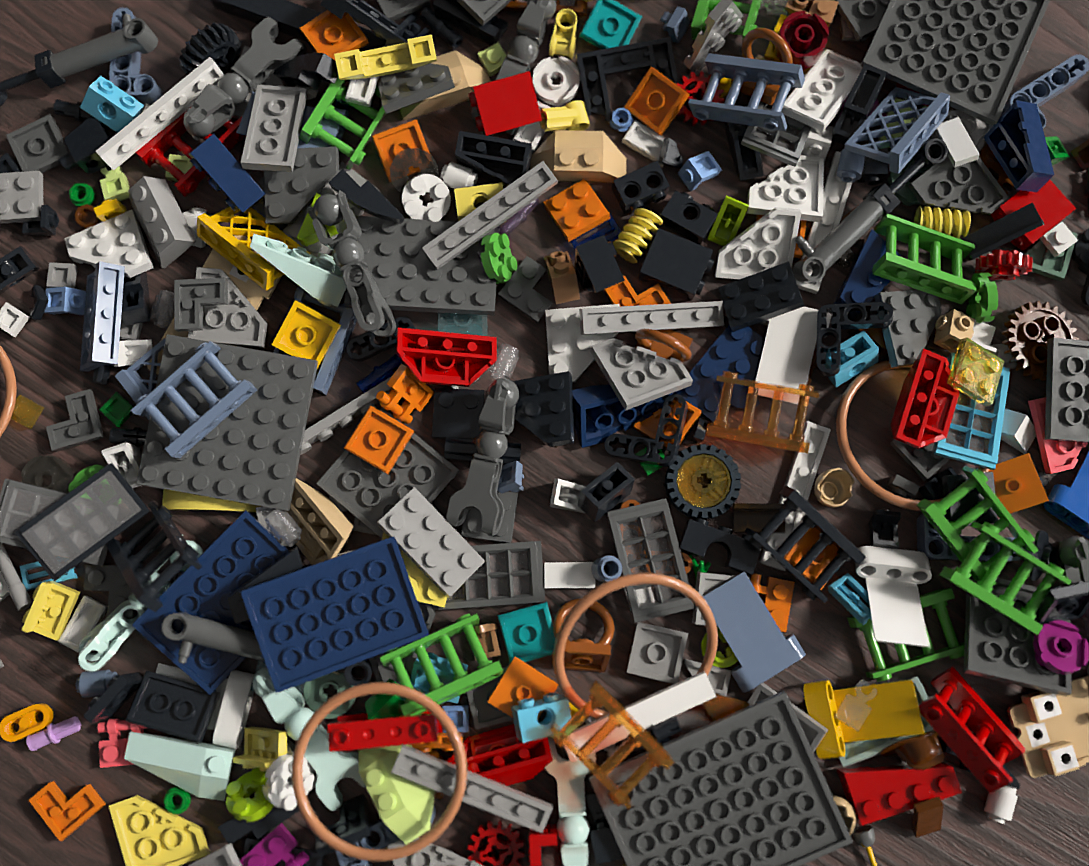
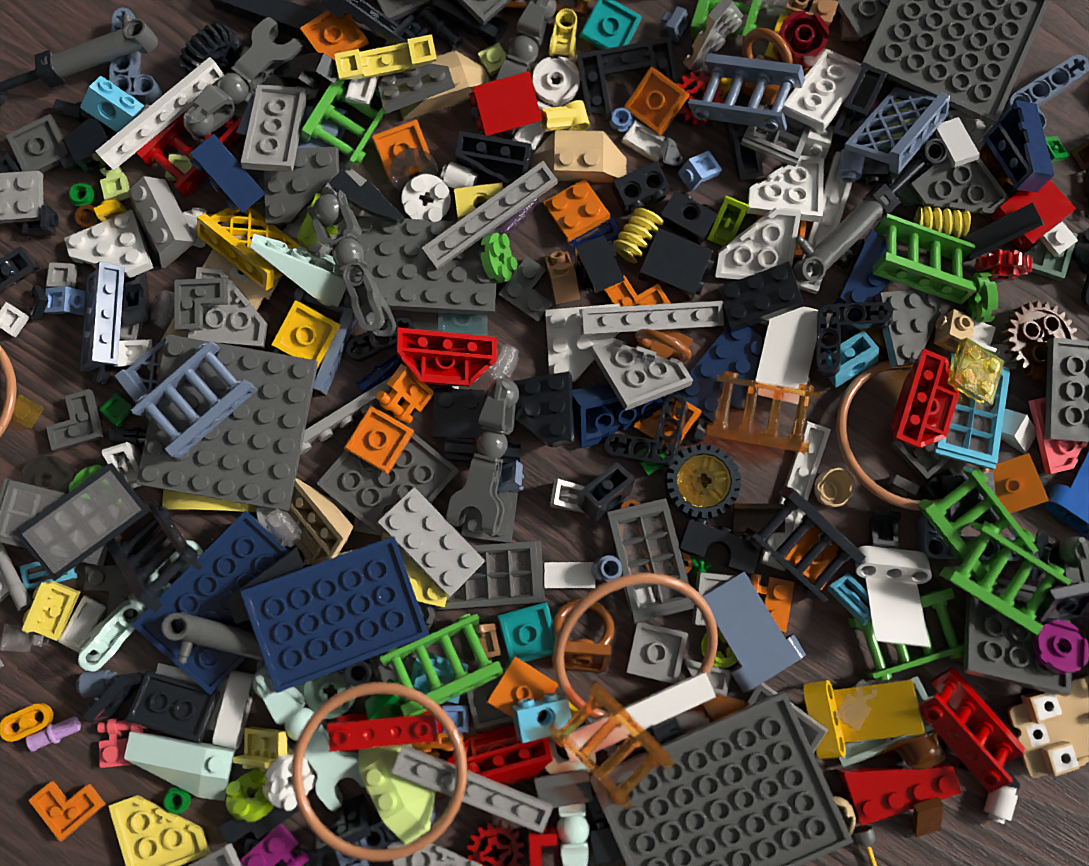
(16, 640): none -> clear plate
(564, 788): none -> dark grey panel

